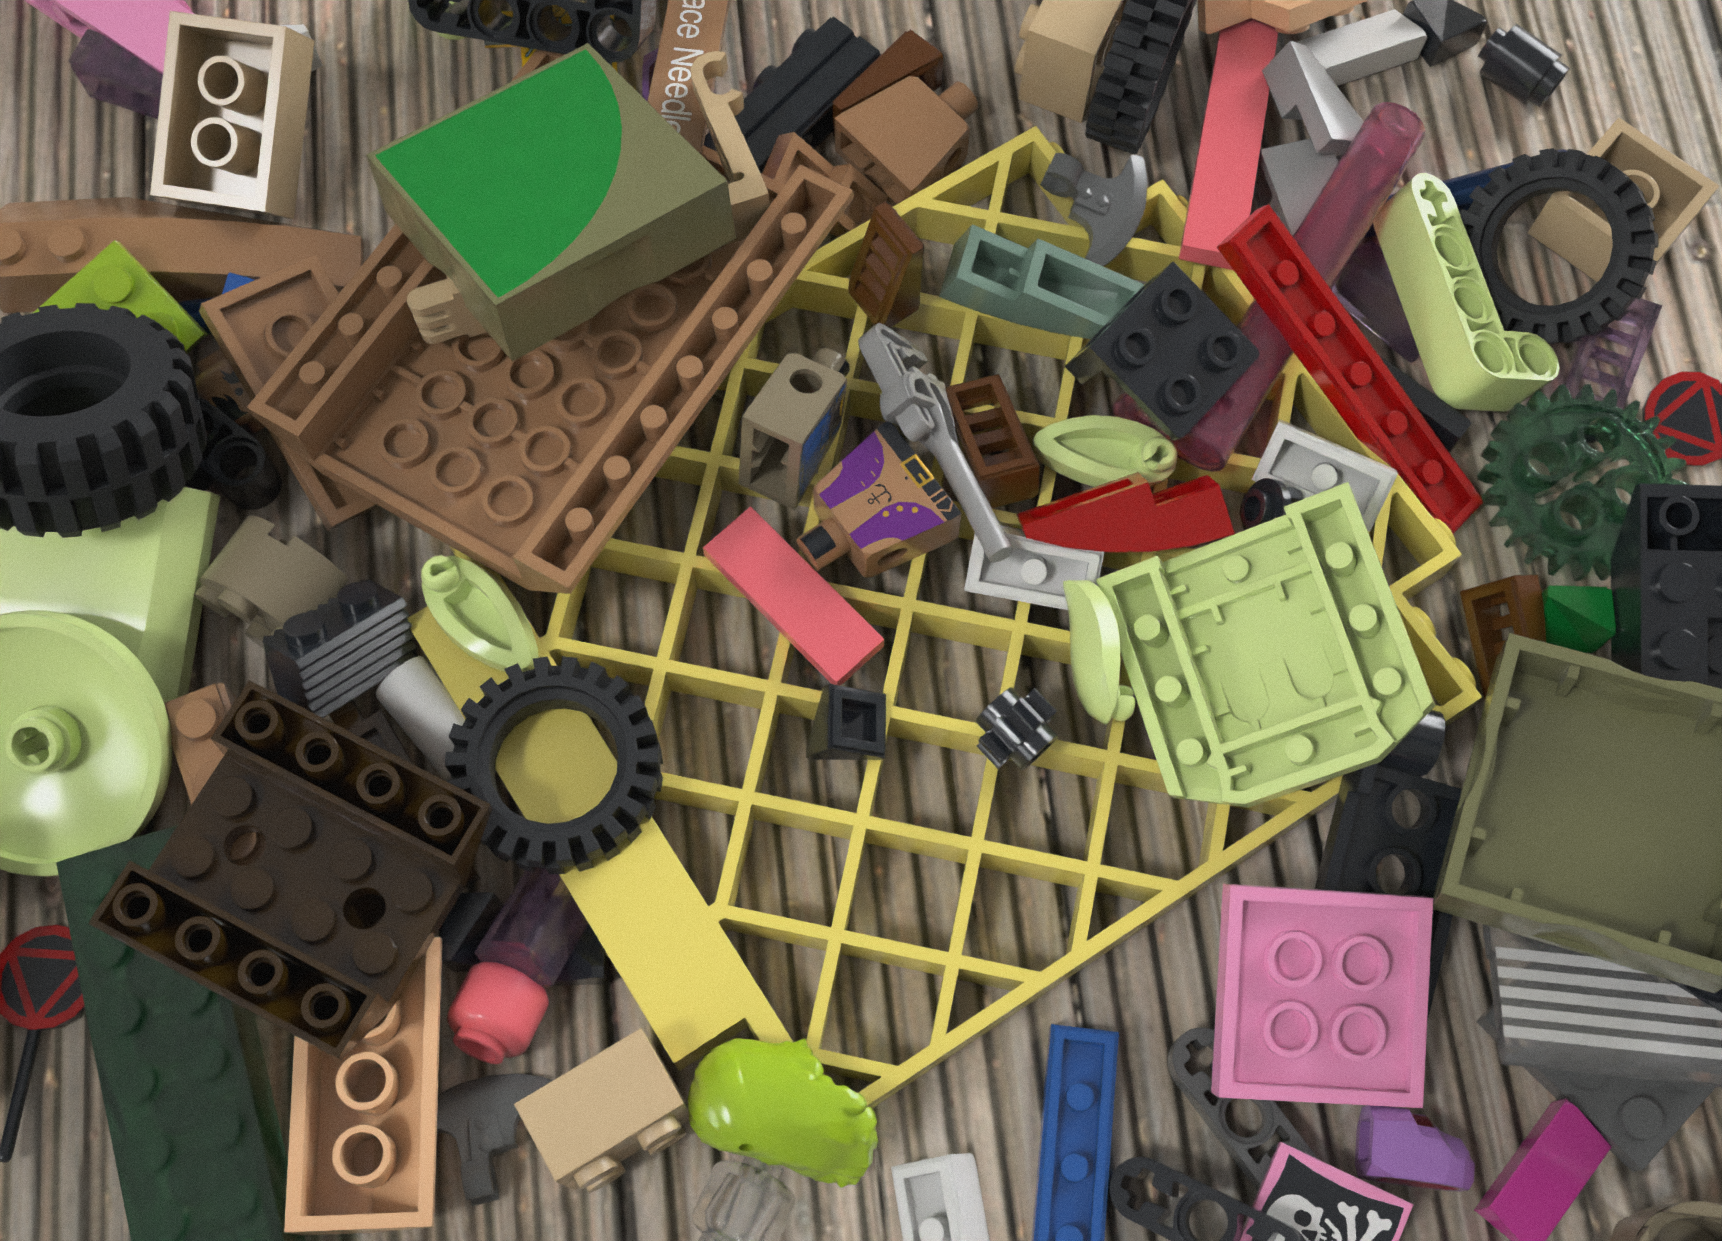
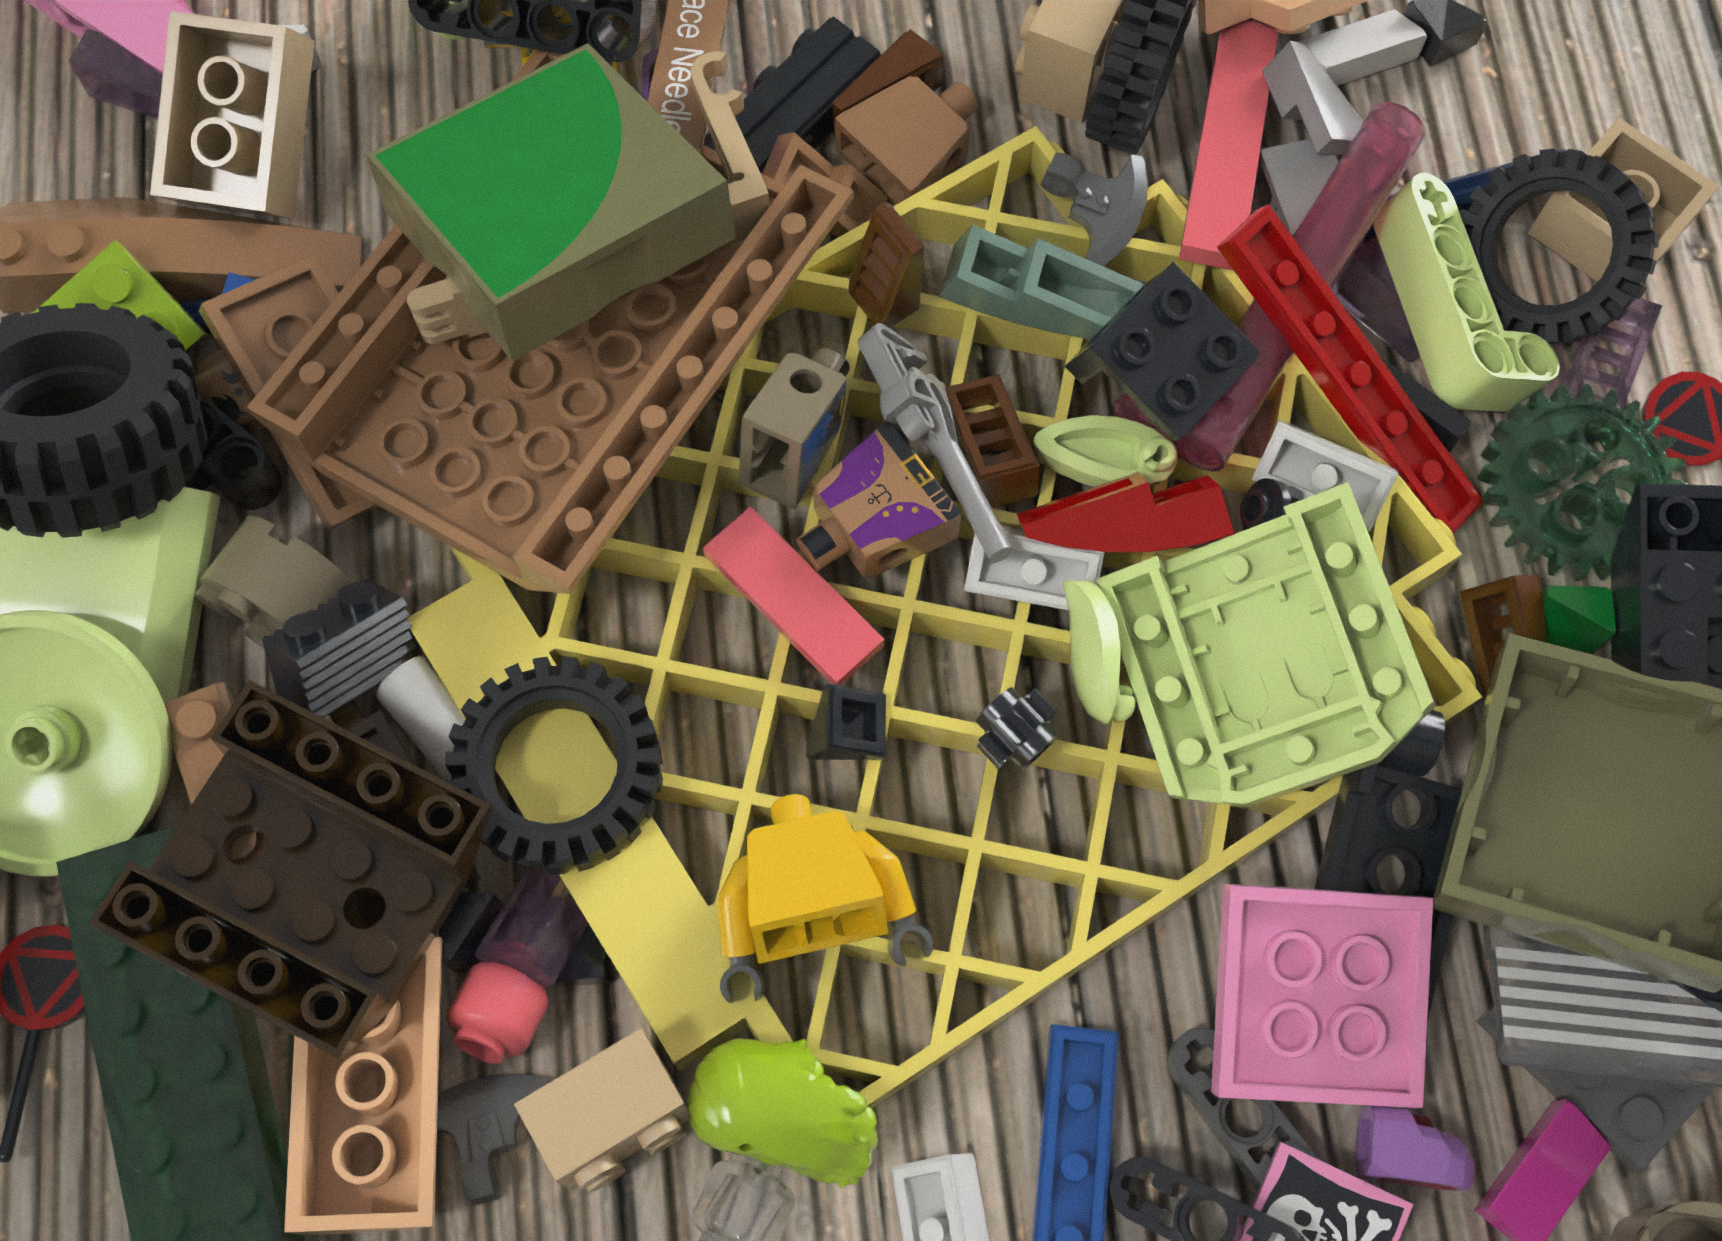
(478, 613): yellowish green arm -> none
(810, 889): none -> yellow torso
(1522, 65): black brick -> none

